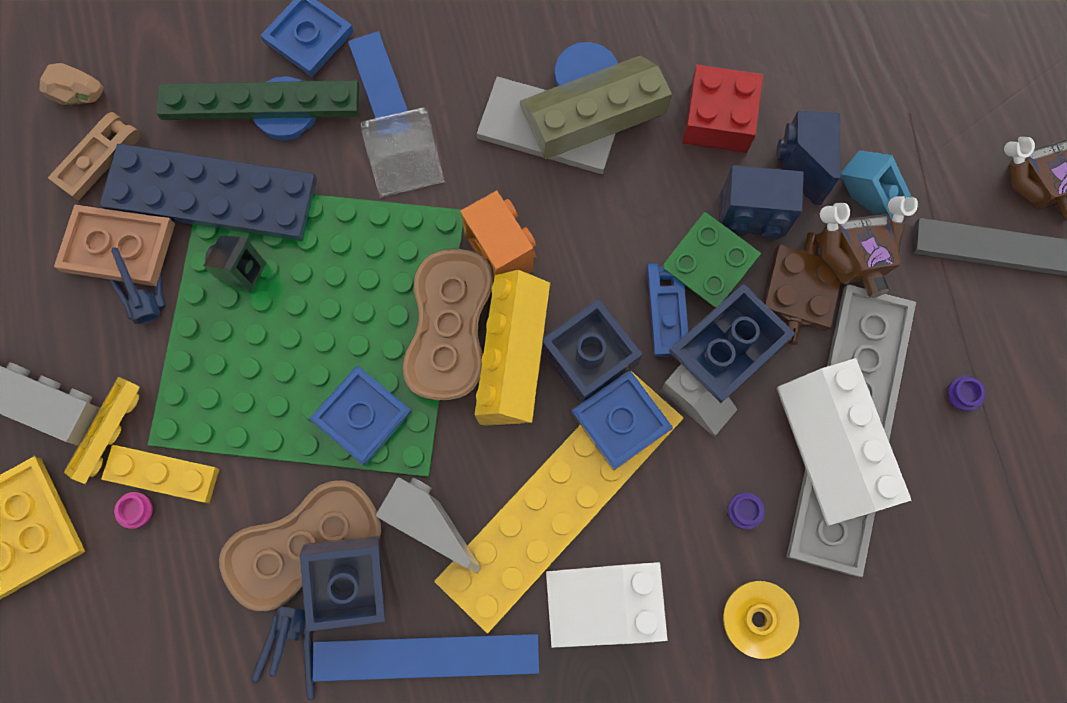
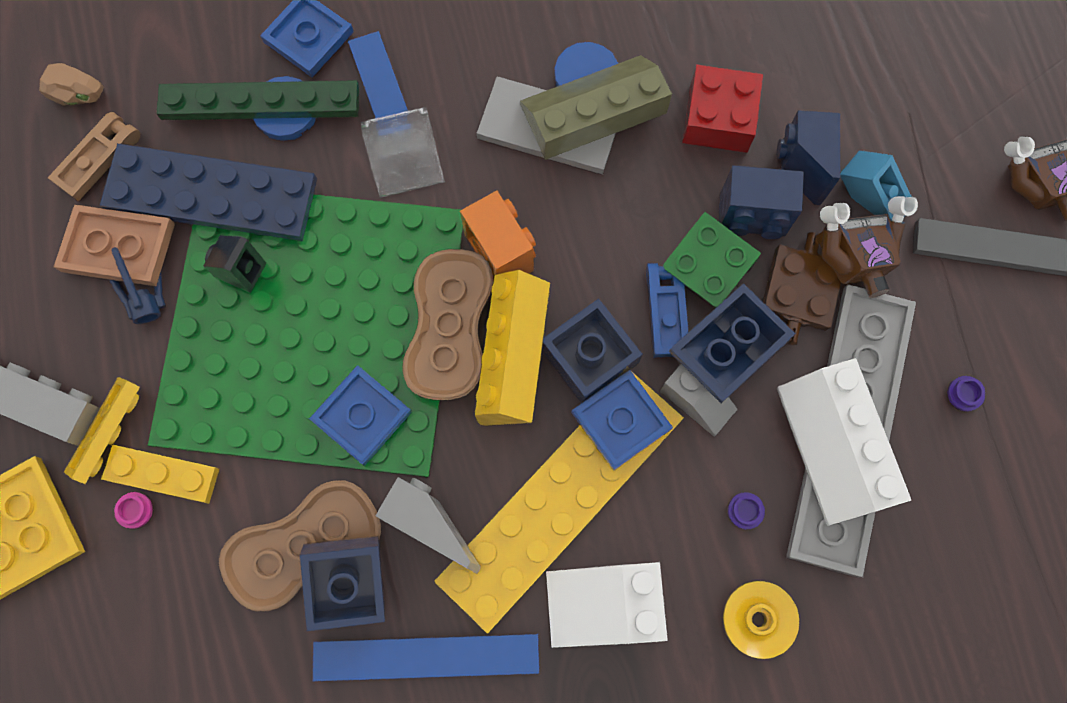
(287, 625): dark blue plant -> none

